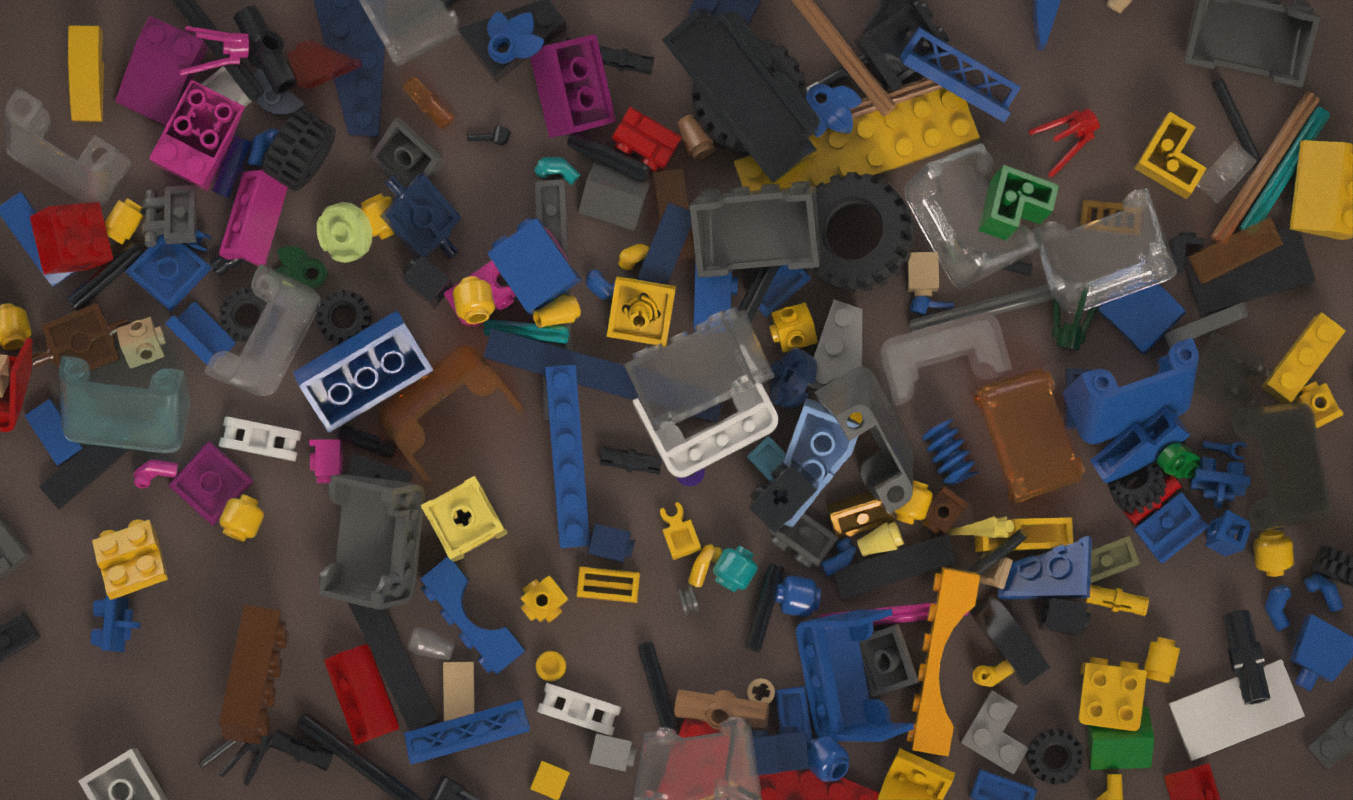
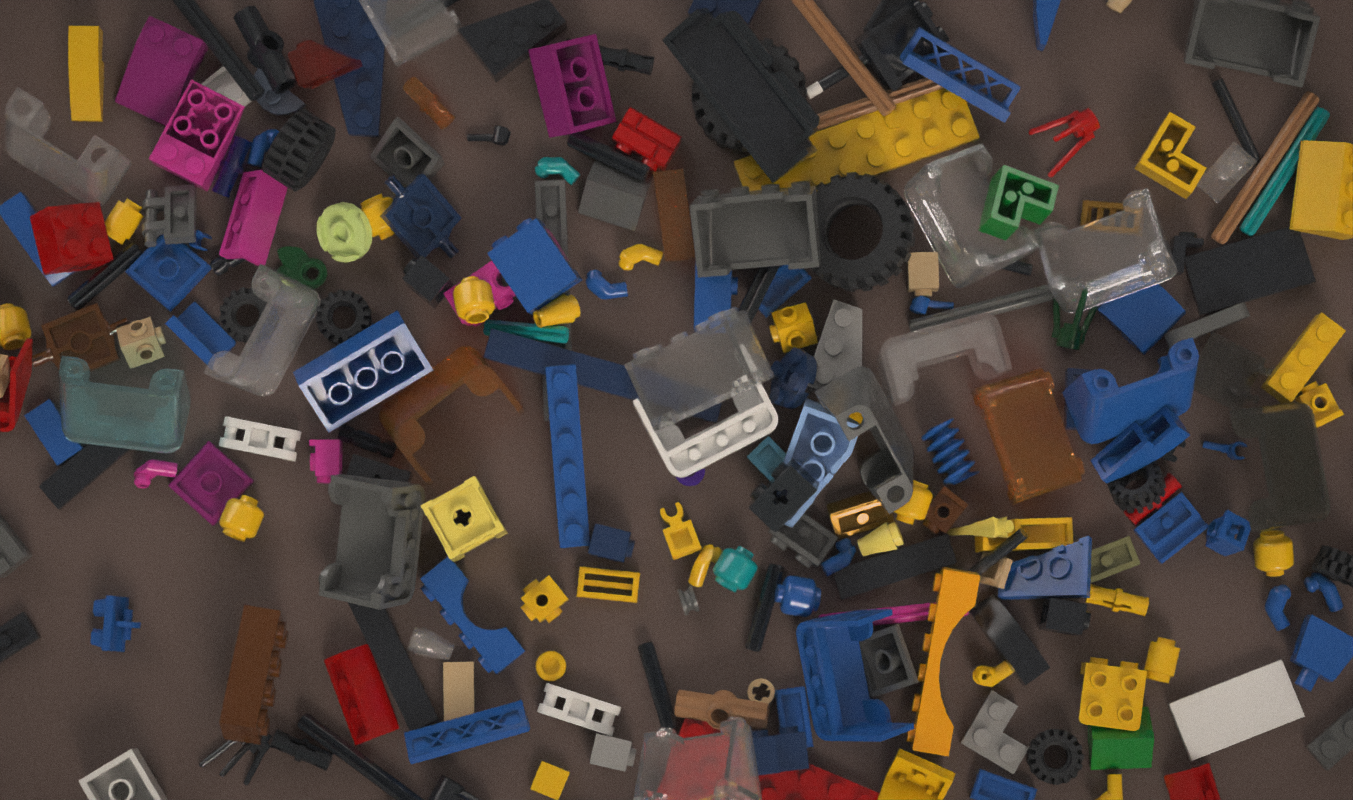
(129, 558): yellow plate -> none
(233, 44): dark pink plant -> none
(515, 34): blue plate -> none
(630, 460): black pin -> none
(639, 322): yellow plate -> none
(666, 245): dark blue tile -> none
(696, 141): medium nougat cone -> none
(827, 759): blue head -> none
(836, 110): blue plate -> none
(1178, 461): green plate -> none
(1220, 485): blue hips -> none
(1235, 250): clear orange tile -> none
(1246, 657): black piece -> none

